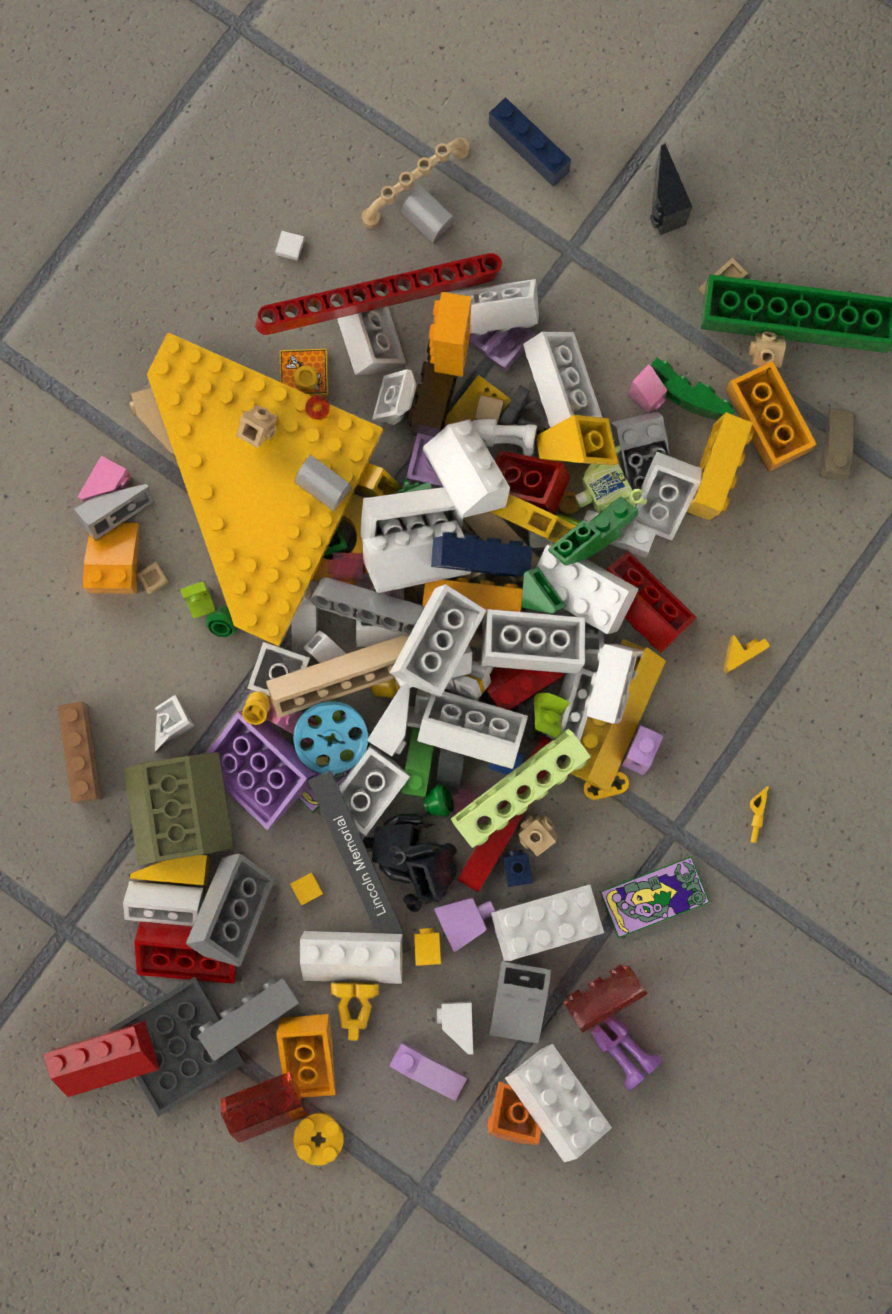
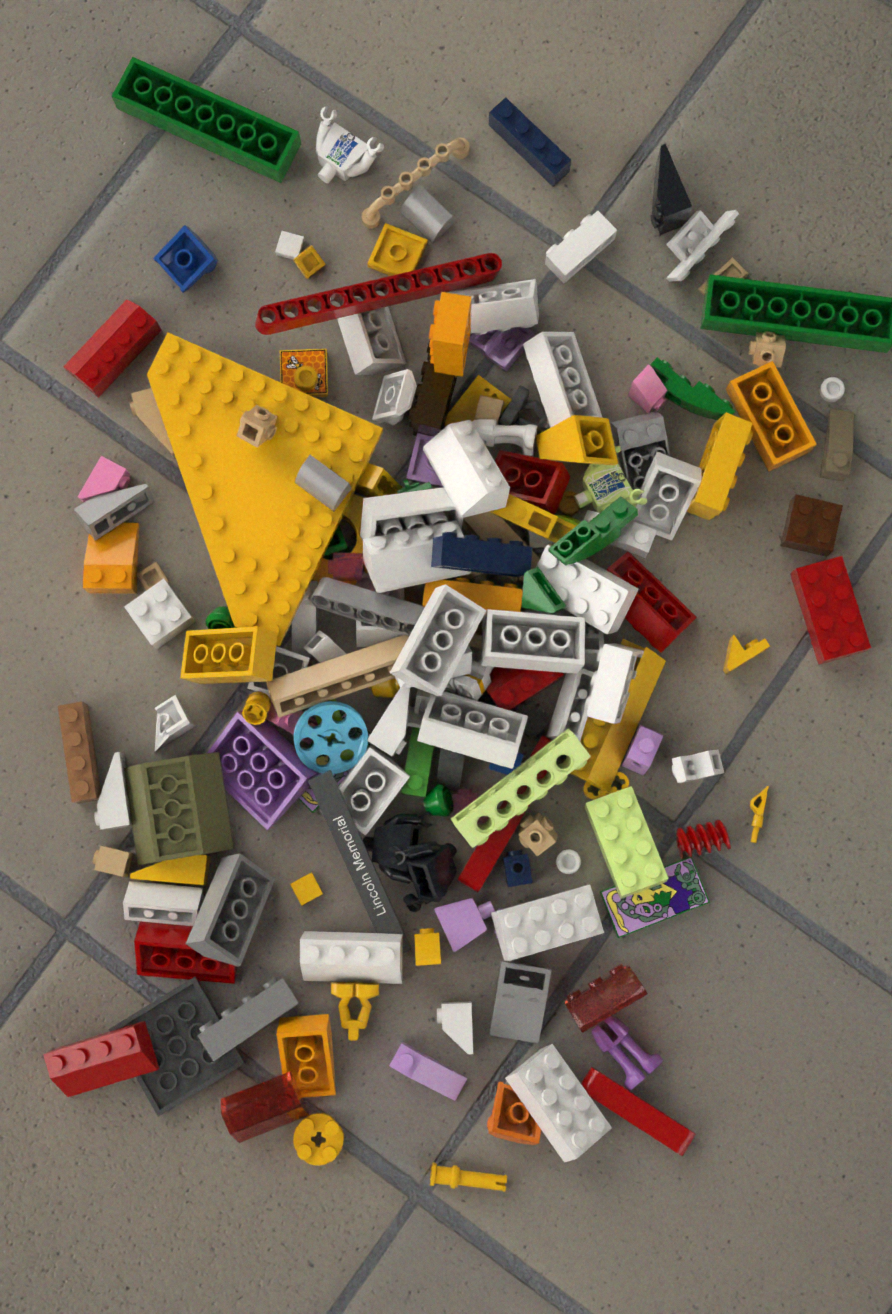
(112, 861): none -> tan brick
(113, 347): none -> red slope
(113, 801): none -> white slope
(159, 614): none -> white brick
(186, 258): none -> blue slope
(198, 599): lime slope -> none
(206, 119): none -> green brick
(229, 655): none -> yellow brick
(309, 261): none -> yellow tile
(317, 400): clear red plate -> none
(341, 151): none -> white torso
(397, 251): none -> yellow tile
(454, 1176): none -> yellow pin
(548, 713): lime slope -> none
(568, 861): none -> white tile
(580, 246): none -> white brick
(626, 842): none -> yellowish green brick
(637, 1111): none -> red beam
(694, 240): none -> white bracket
(697, 766): none -> white brick
(702, 838): none -> red piece
(811, 525): none -> reddish brown brick
(830, 610): none -> red brick
(832, 389): none -> white tile

